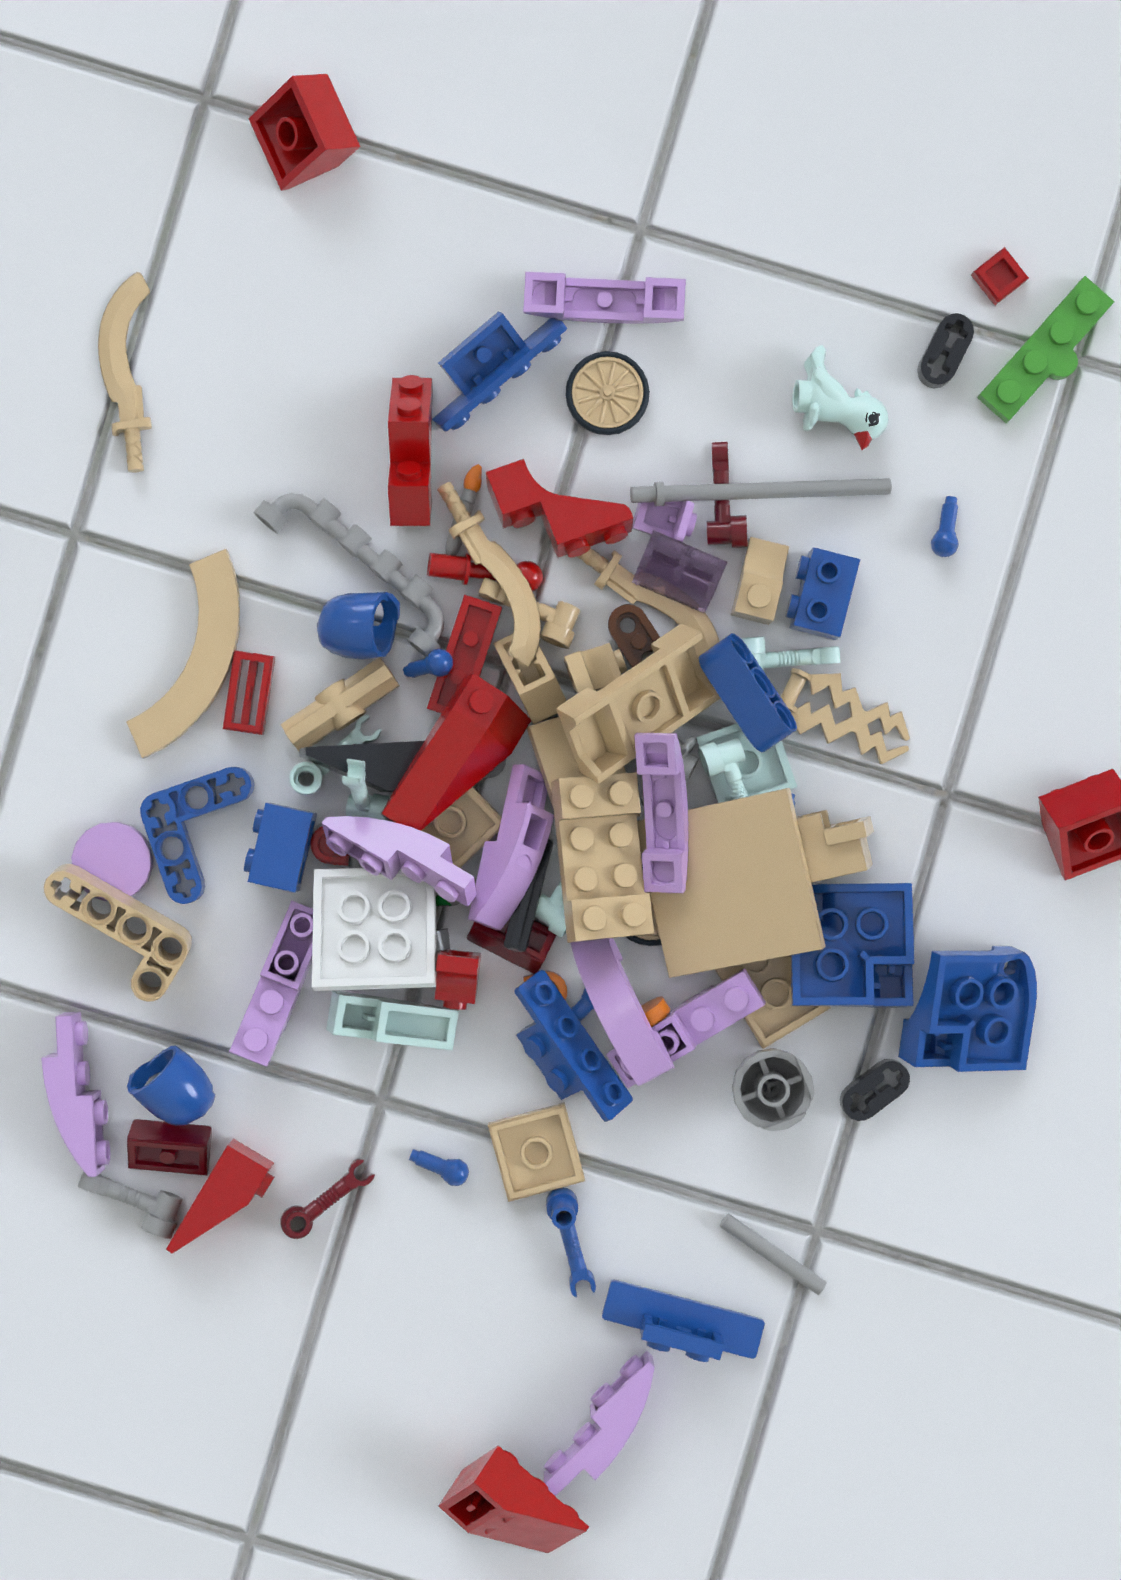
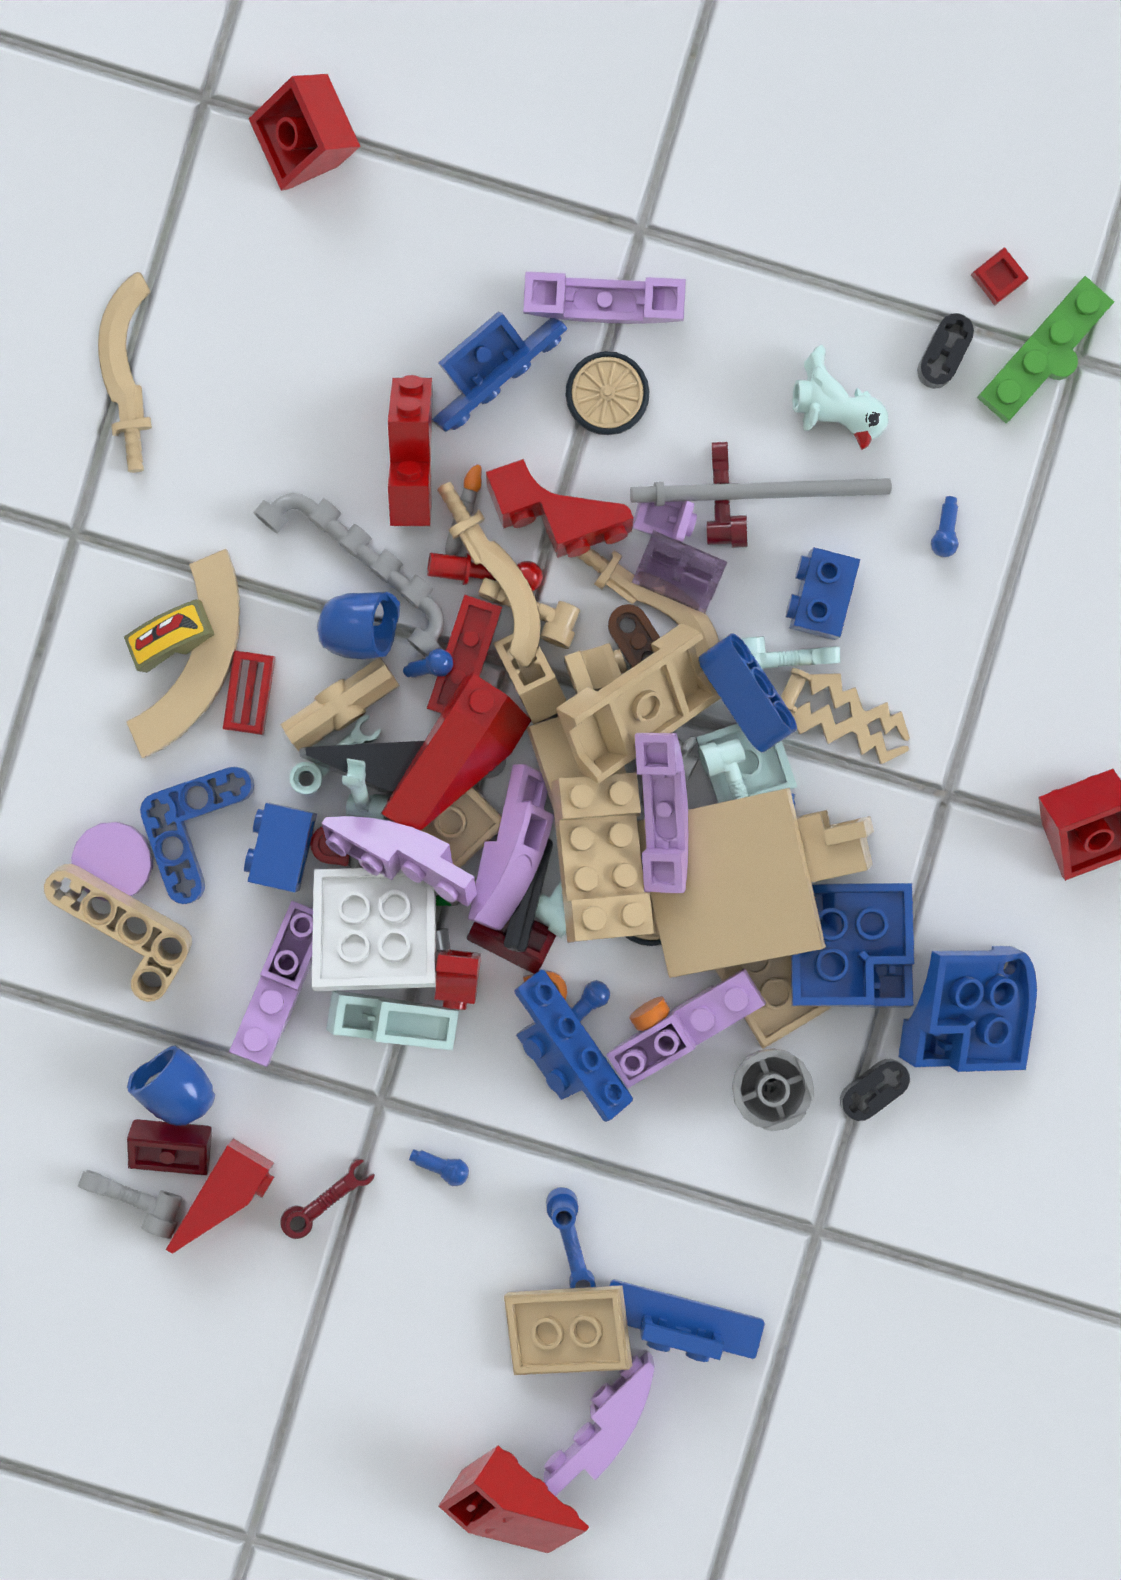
(76, 1111): lavender slope -> none
(169, 633): none -> slope
(536, 1152): tan tile -> none
(568, 1330): none -> tan tile
(620, 1010): lavender slope -> none
(760, 581): tan arch -> none
(773, 1254): light grey bar -> none

